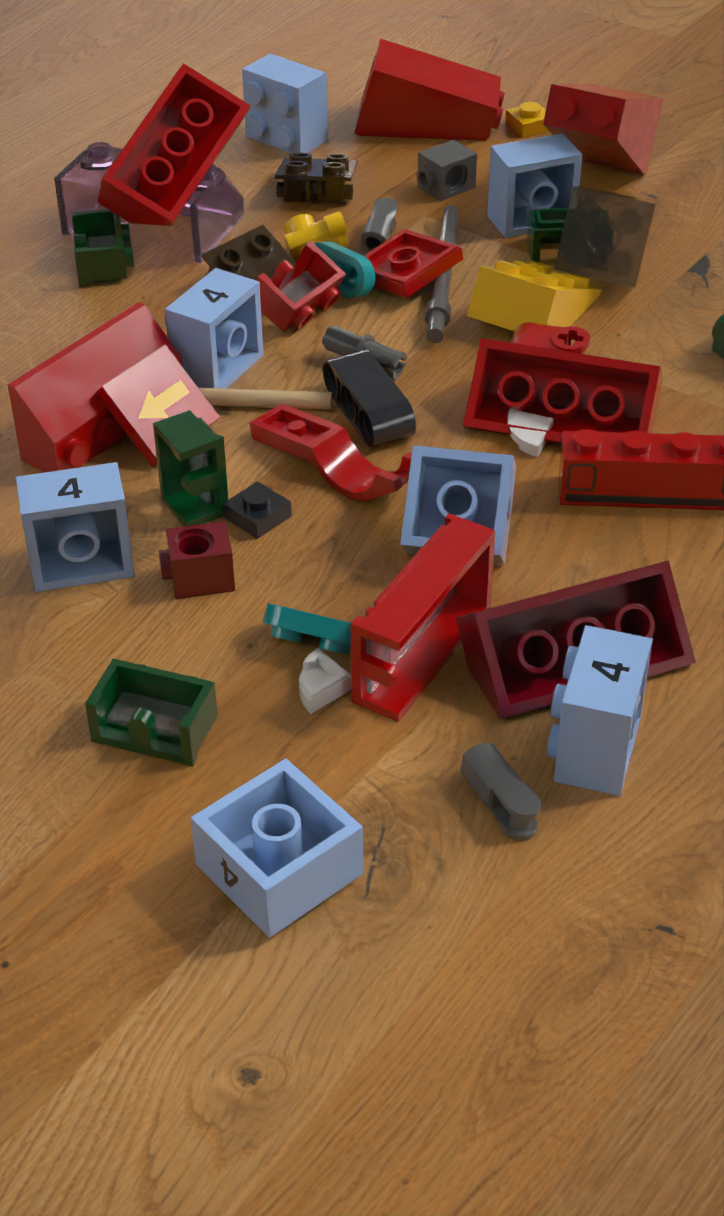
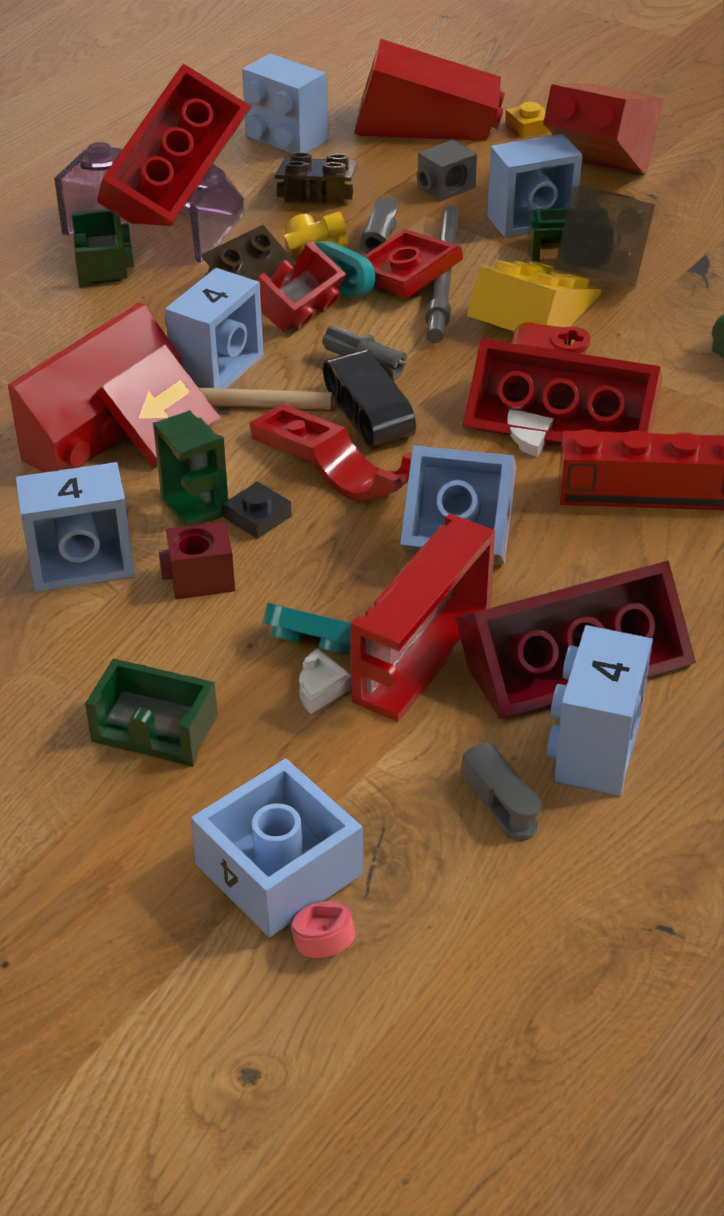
(323, 929): none -> coral tile

